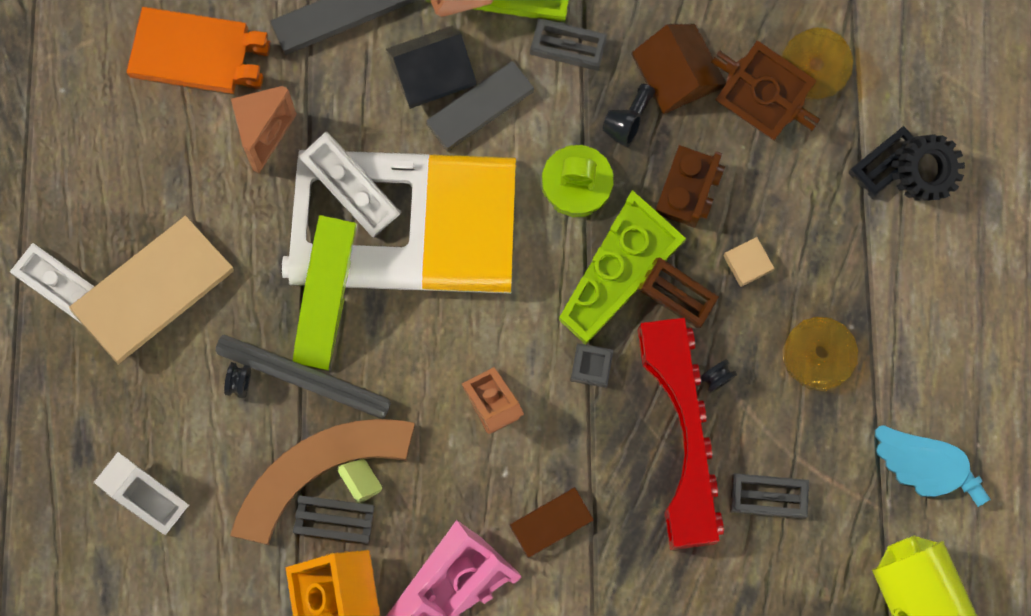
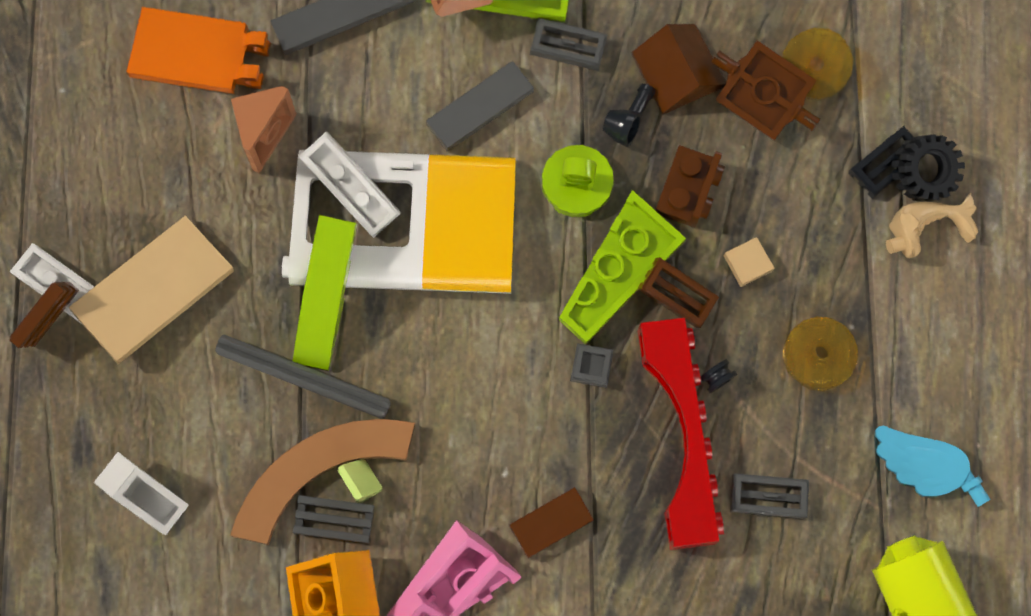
(43, 314): none -> reddish brown tile
(237, 380): black bush -> none
(432, 66): black slope -> none
(492, 400): nougat slope -> none
(912, 218): none -> tan animal

